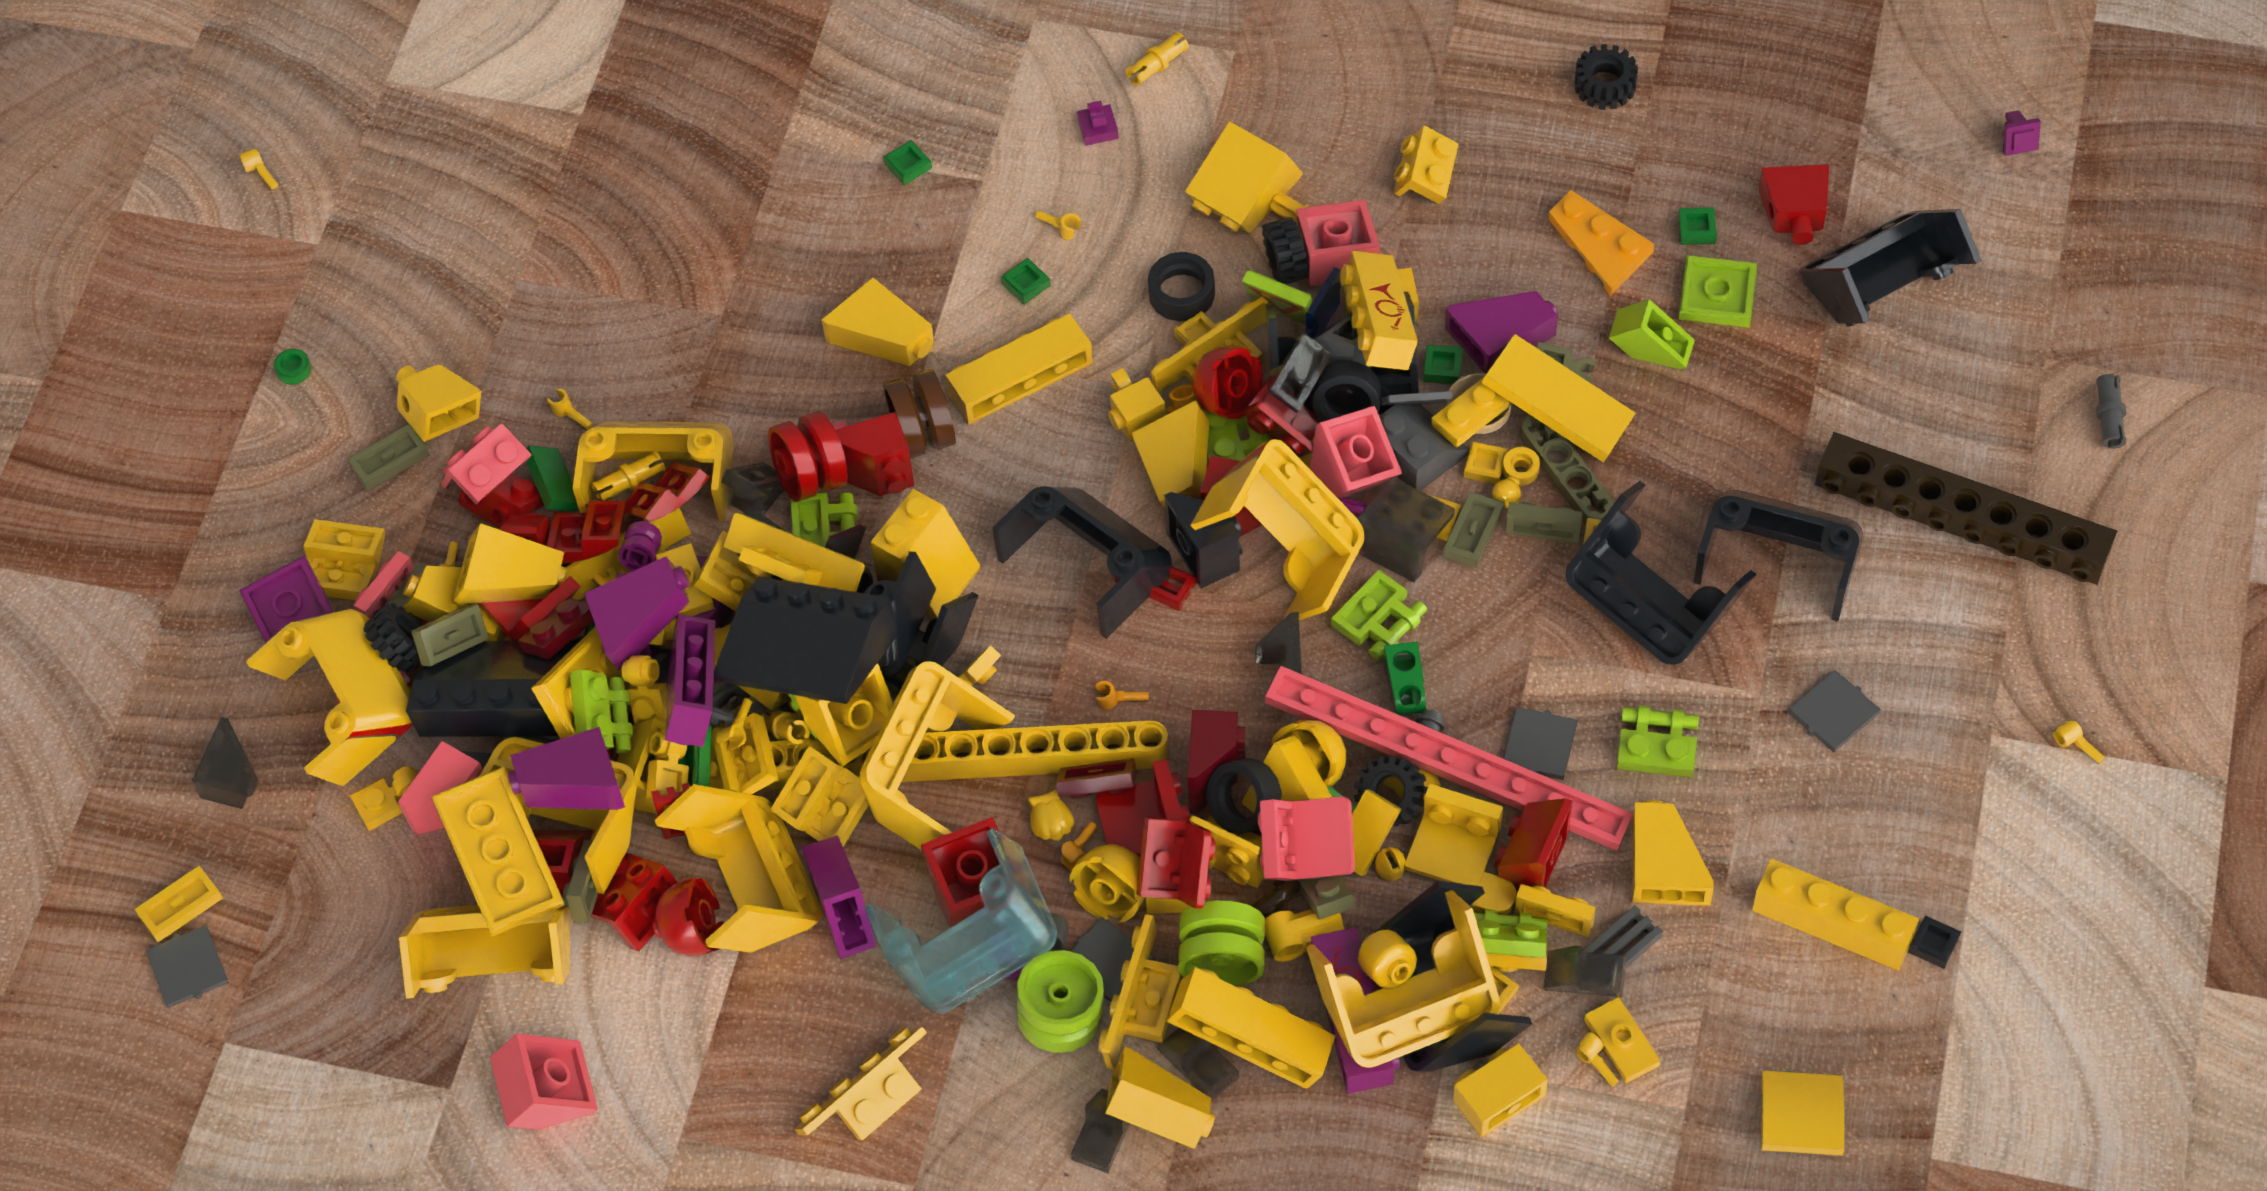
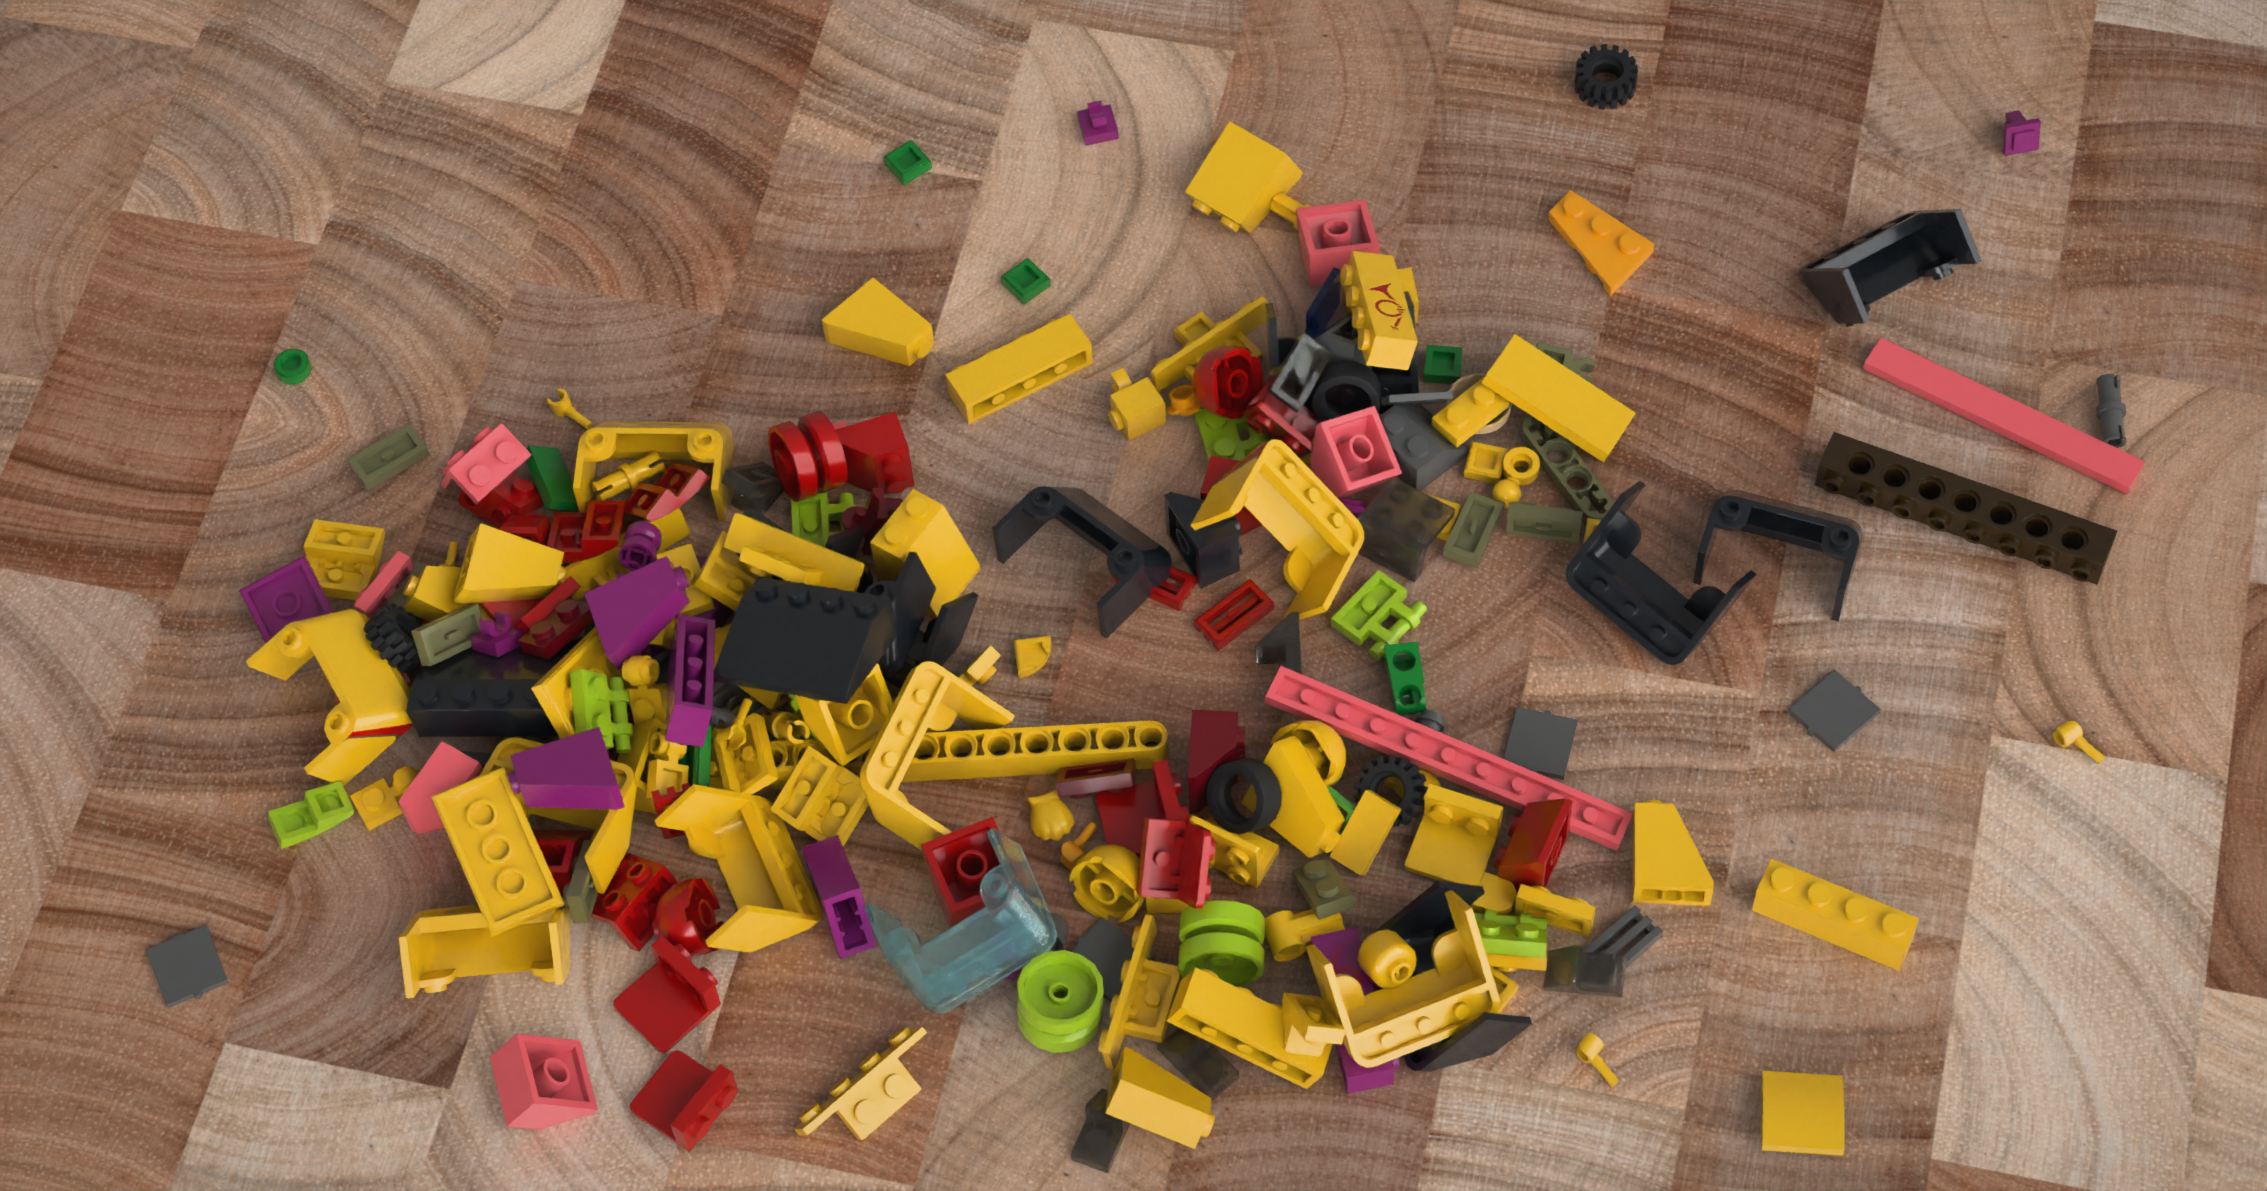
(178, 903): yellow plate -> none
(224, 769): clear smoke slope -> none
(252, 160): yellow hand -> none
(317, 813): none -> lime slope
(436, 400): yellow torso -> none
(498, 637): none -> magenta tile
(668, 997): none -> red bracket
(684, 1099): none -> red bracket
(872, 516): none -> dark red hips
(925, 411): reddish brown wheel -> none
(1032, 654): none -> yellow tile
(1067, 220): yellow hand -> none
(1111, 700): light orange hand -> none
(1156, 58): yellow pin -> none
(1176, 451): yellow slope -> none
(1181, 264): black tyre -> none
(1232, 632): none -> red tile
(1277, 898): dark brown arm -> none
(1285, 250): black tyre -> none
(1285, 299): lime tile -> none
(1306, 838): coral bracket -> none
(1309, 1025): none -> yellow slope
(1383, 867): yellow hinge -> none
(1426, 164): yellow bracket -> none
(1489, 324): magenta slope -> none
(1499, 1089): yellow brick -> none
(1622, 1040): yellow plate -> none
(1651, 335): lime slope -> none
(1658, 752): lime plate -> none
(1697, 226): green tile -> none
(1718, 291): lime tile -> none
(1795, 199): red torso -> none
(1934, 942): black tile -> none
(2004, 415): none -> coral tile

